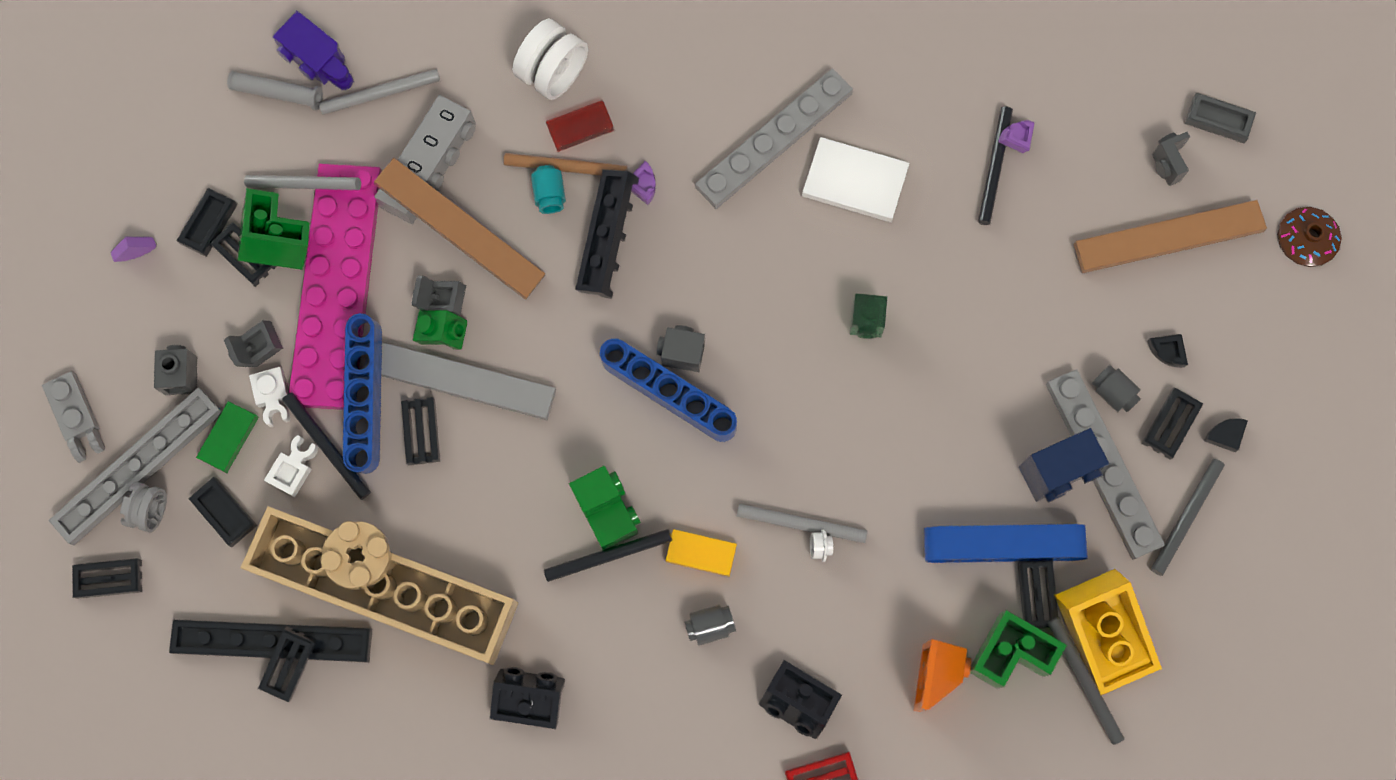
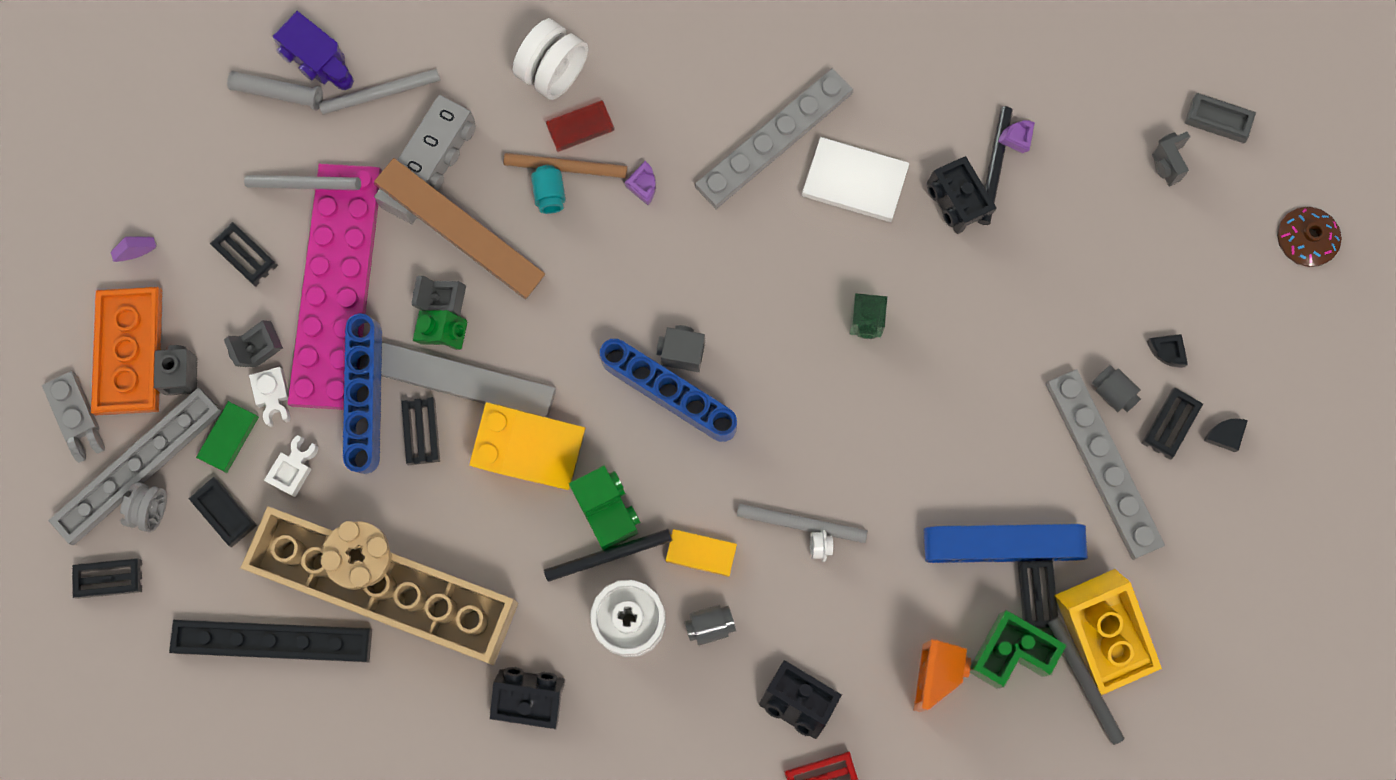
(124, 350): none -> orange plate
(207, 222): black tile -> none
(268, 237): green brick -> none
(299, 639): black tile -> none
(325, 445): black bar -> none
(527, 446): none -> yellow slope
(606, 232): black hinge -> none
(611, 608): none -> white wheel
(960, 194): none -> black bracket
(1061, 464): dark blue brick -> none
(1169, 236): medium nougat tile -> none
(1187, 517): dark grey bar -> none

